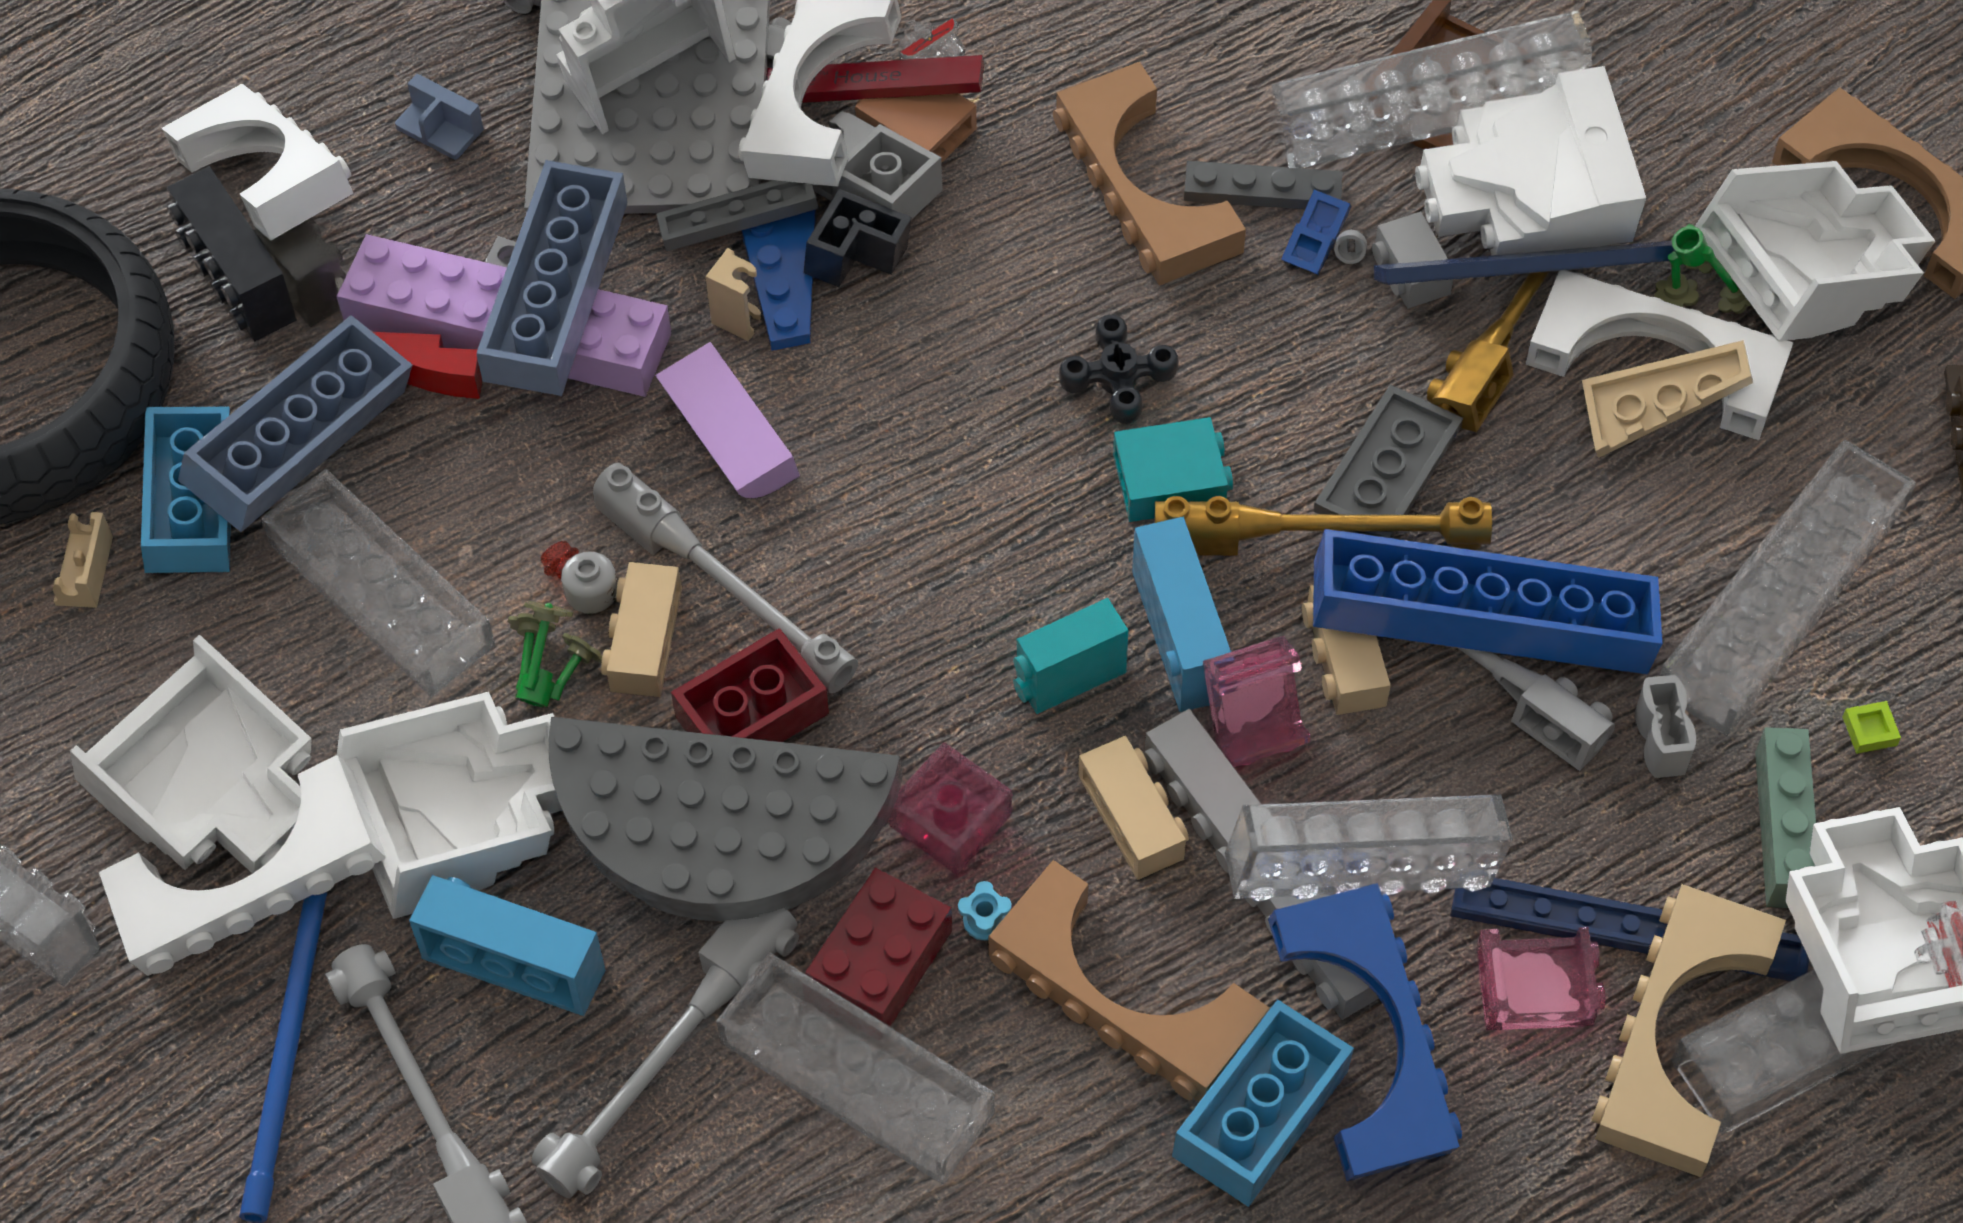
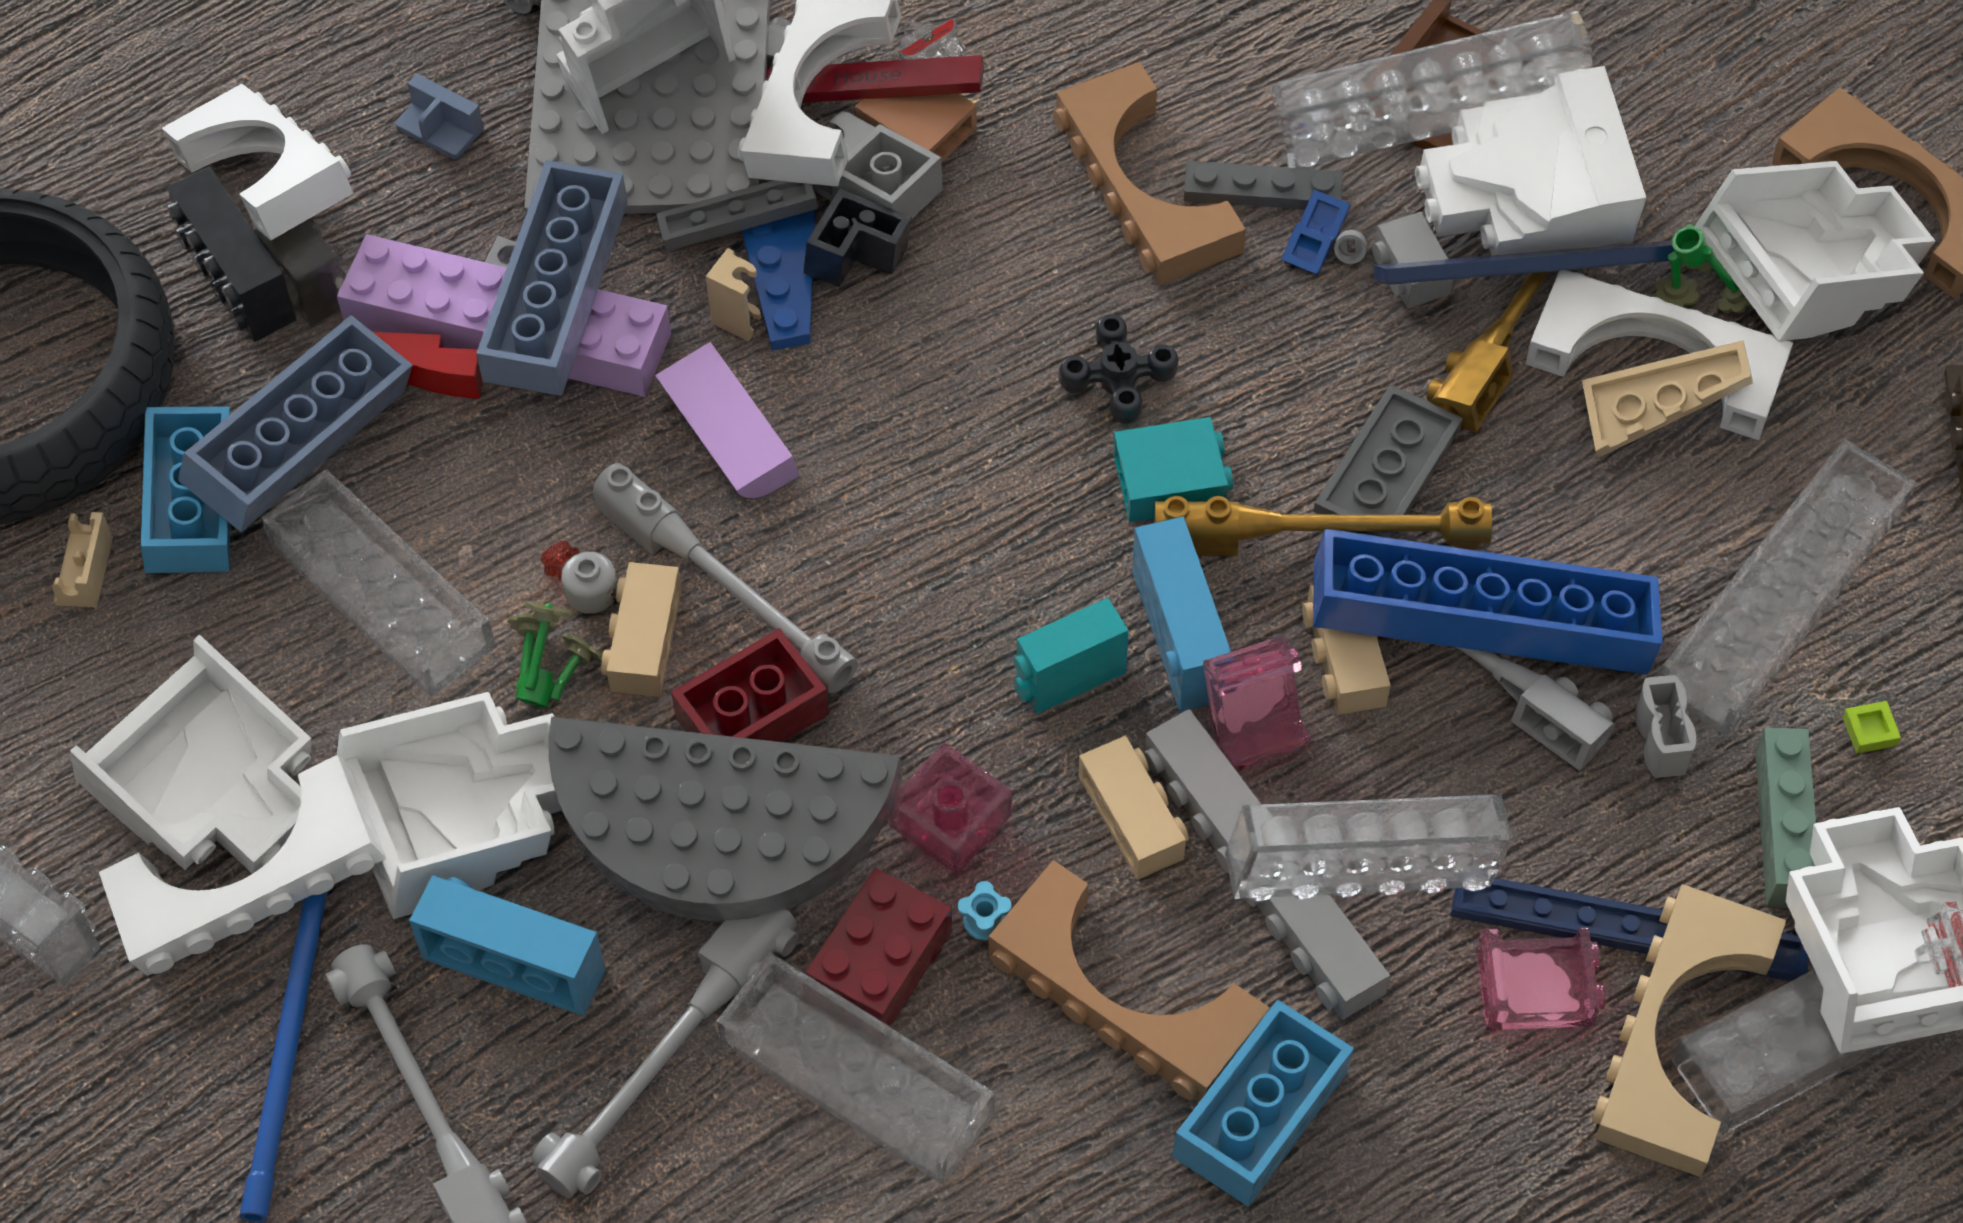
(1357, 935): blue arch -> none

